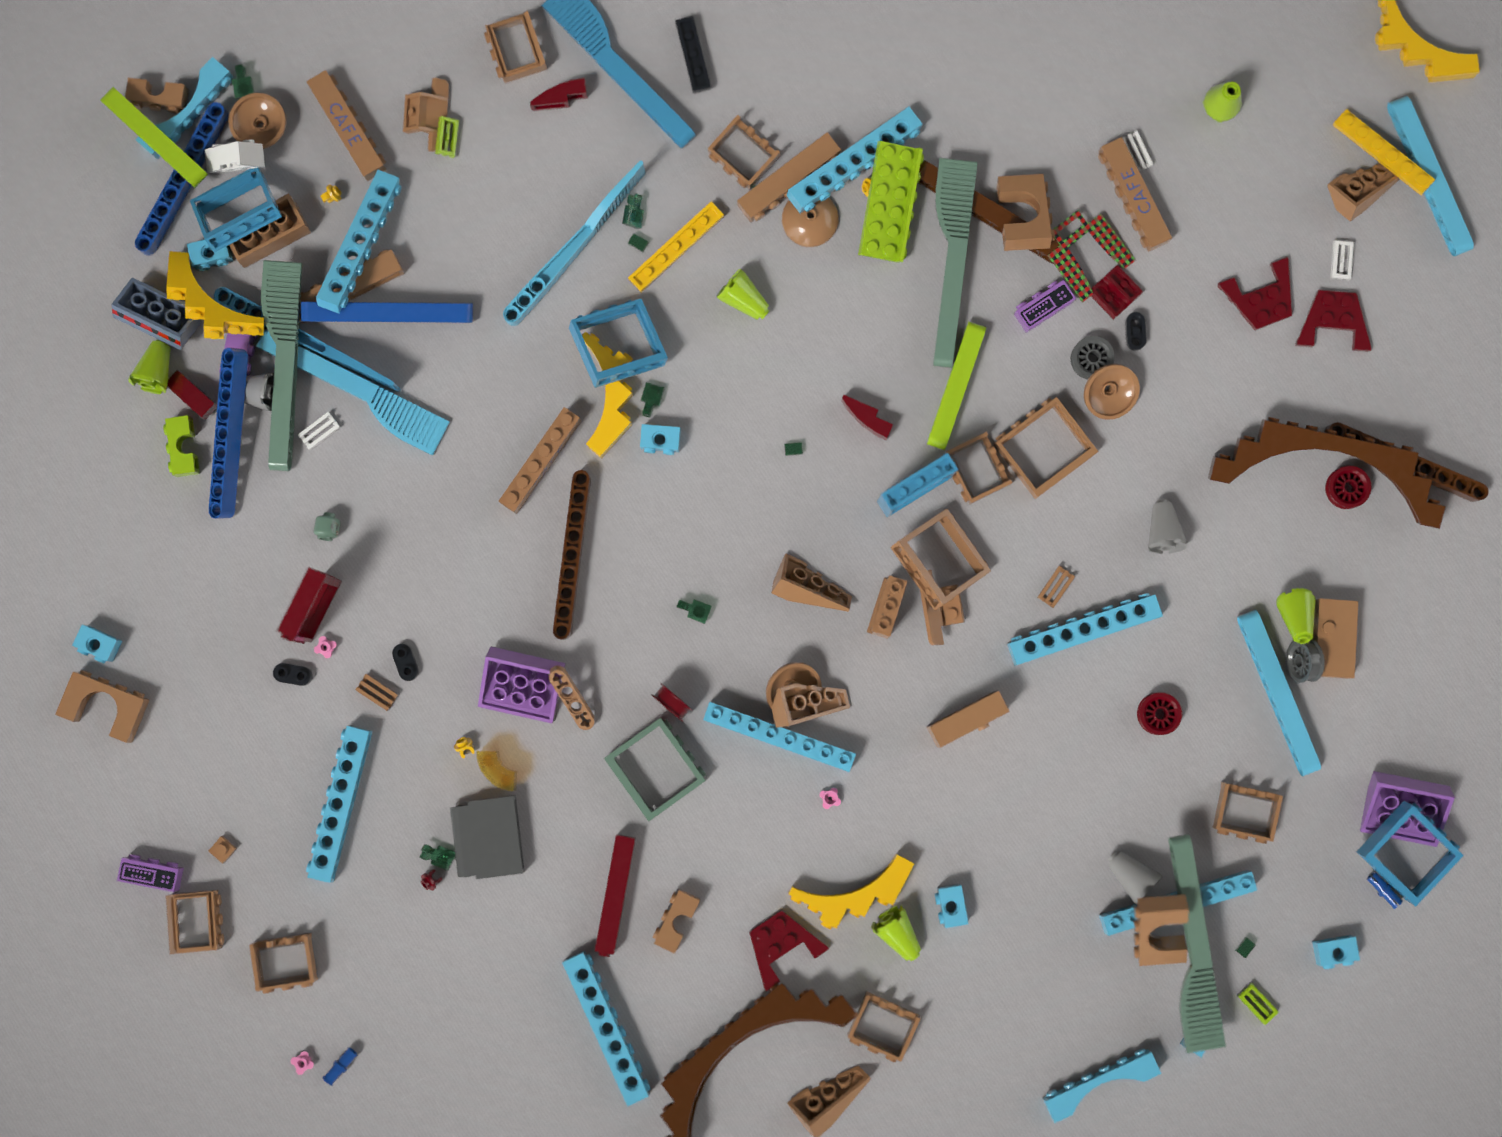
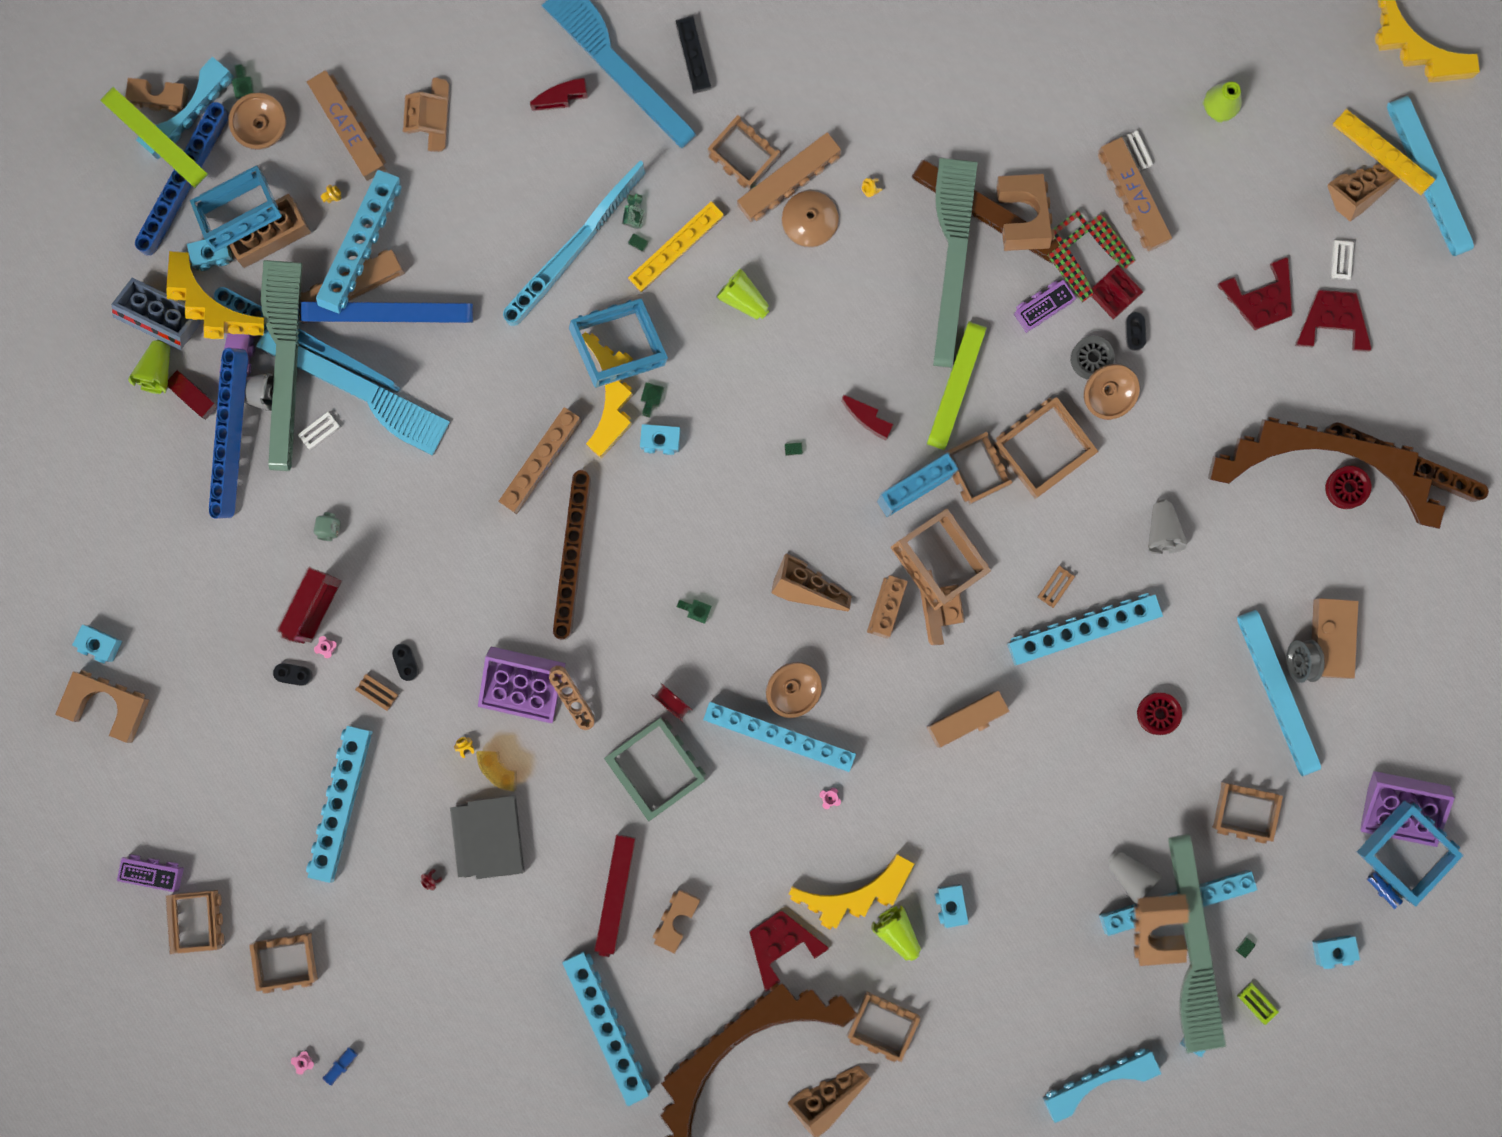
(177, 430): lime arch -> none
(222, 849): medium nougat plate -> none
(234, 156): white wedge -> none
(439, 857): clear green plate -> none
(444, 152): lime tile -> none
(515, 48): window -> none
(803, 202): medium azure brick -> none
(803, 702): medium nougat wedge -> none
(890, 202): lime bracket -> none
(1298, 613): lime cone -> none

